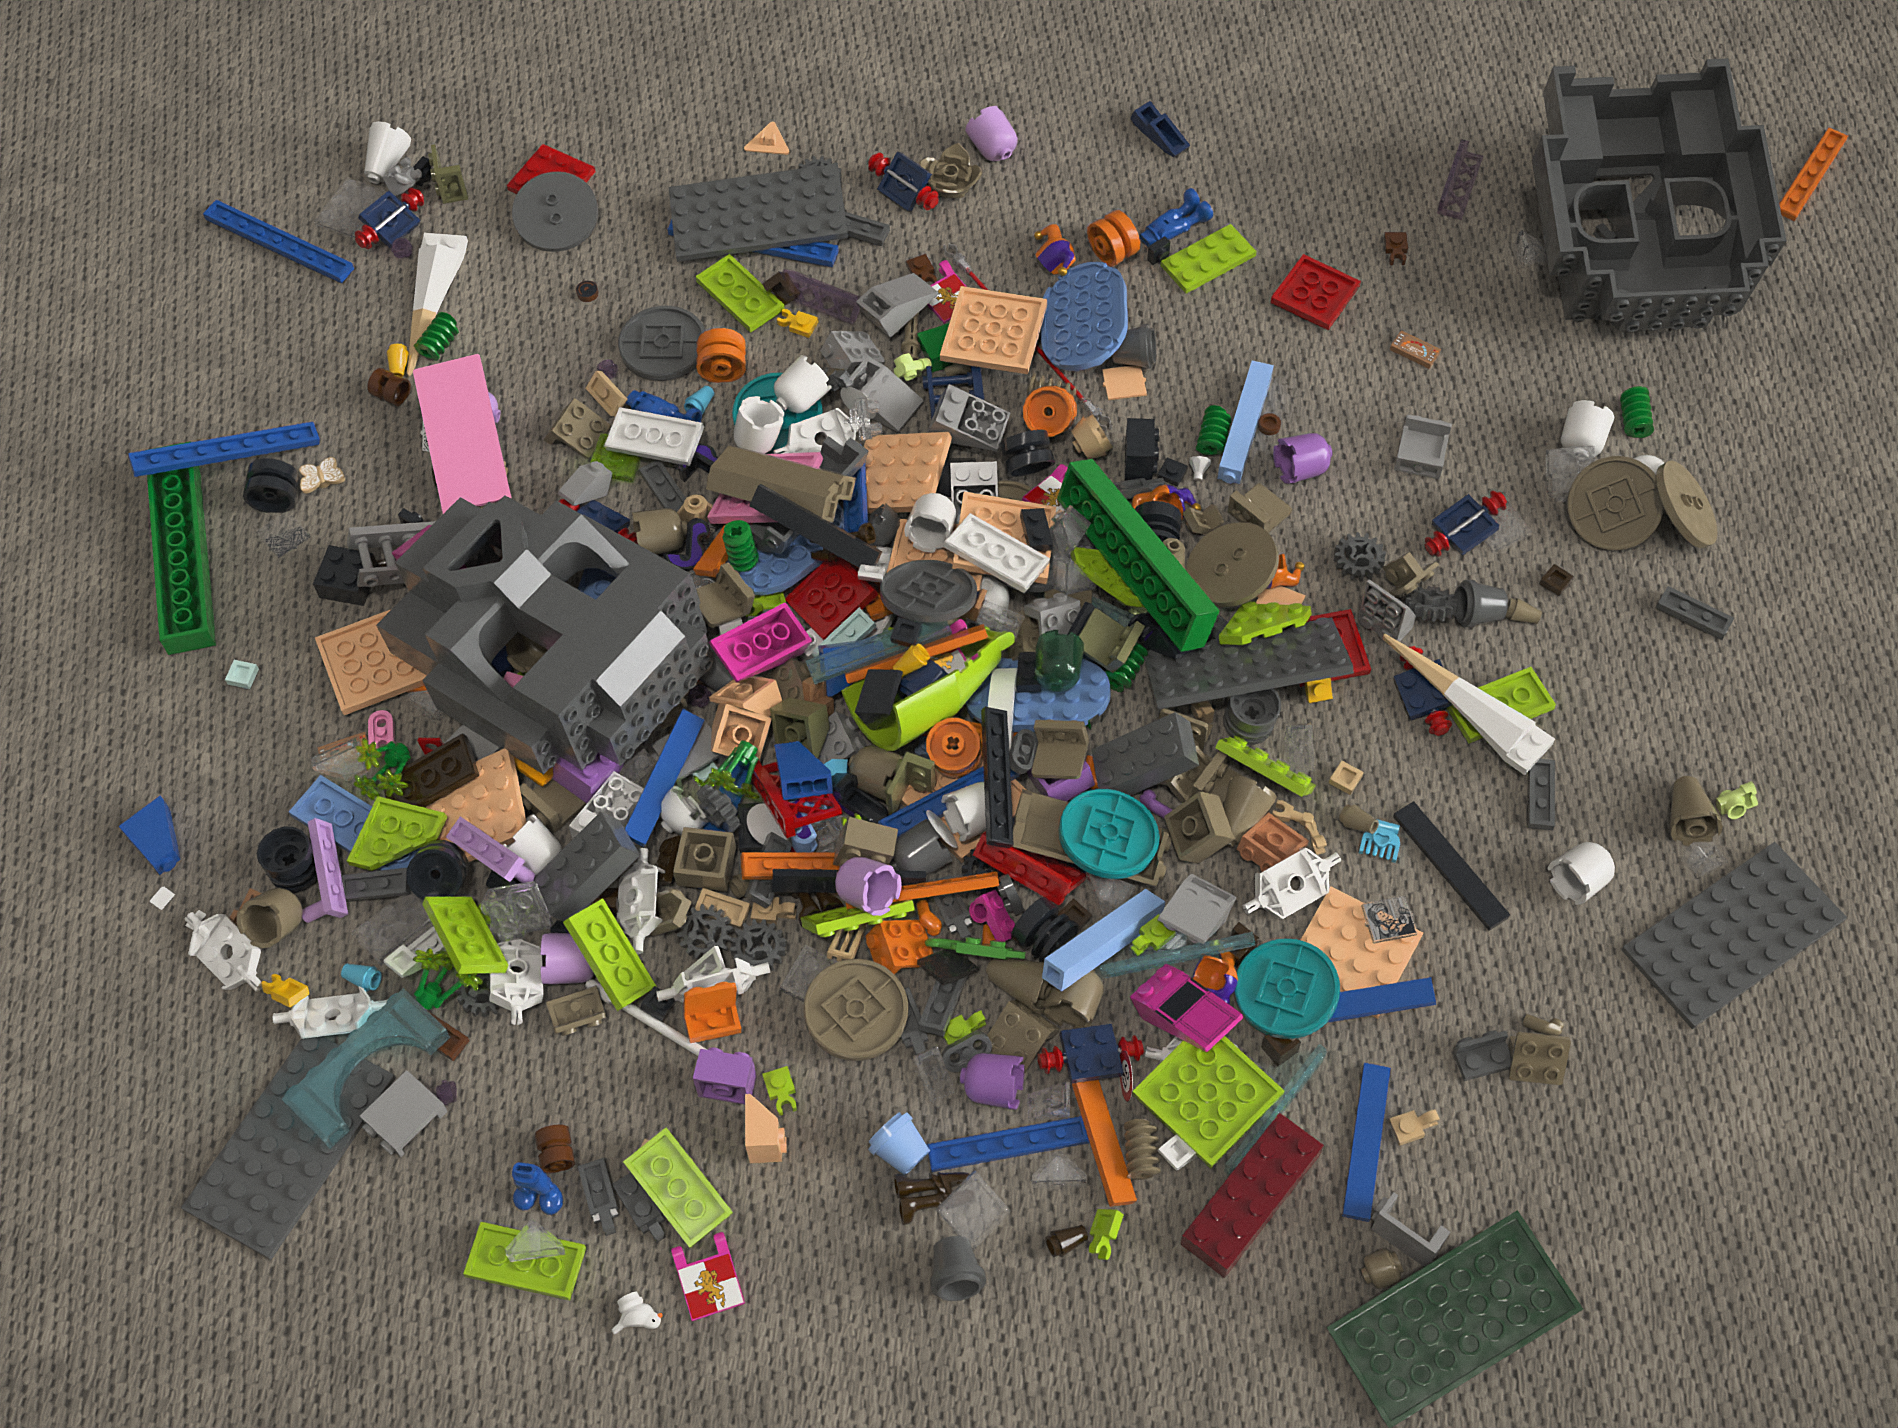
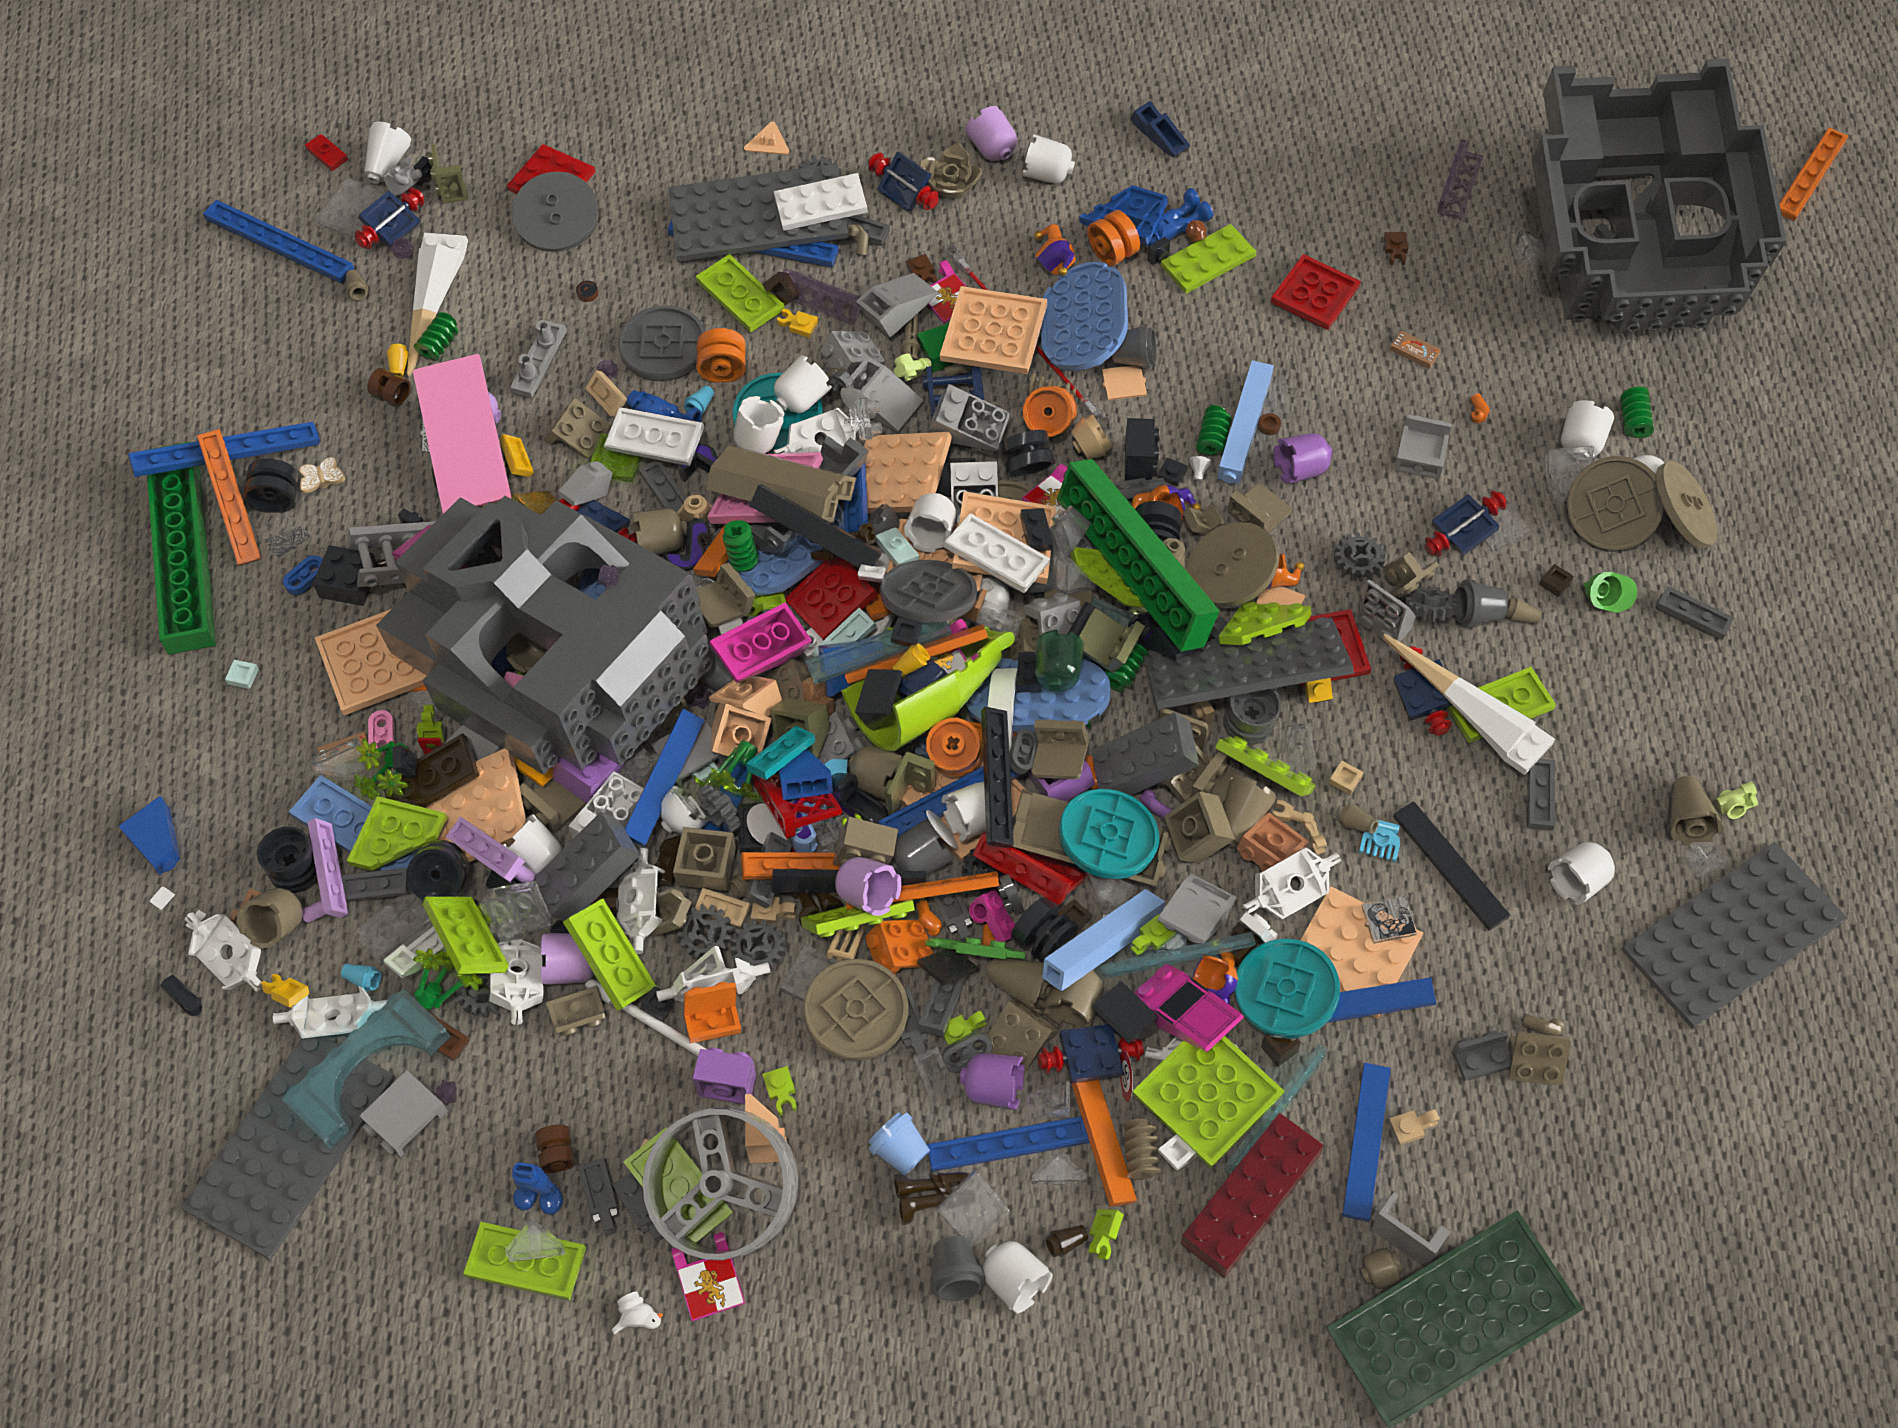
(181, 995): none -> black bar
(229, 497): none -> orange tile
(302, 574): none -> blue plate
(326, 152): none -> red plate
(355, 285): none -> dark tan cone
(404, 761): none -> black plate
(428, 727): none -> lime plate
(516, 455): none -> yellow plate
(536, 501): none -> clear yellow plate
(538, 358): none -> light grey plate
(608, 576): none -> clear purple plate
(718, 1183): none -> light grey wheel
(780, 752): none -> teal plate
(820, 201): none -> white plate
(860, 236): none -> dark tan arm
(896, 547): none -> light aqua plate
(1015, 1275): none -> white cylinder
(1048, 160): none -> white cylinder
(1127, 1013): none -> black slope
(1139, 204): none -> blue wing
(1196, 231): none -> dark orange plate
(1259, 927): none -> white plate
(1481, 409): none -> orange arm
(1611, 591): none -> bright green piece

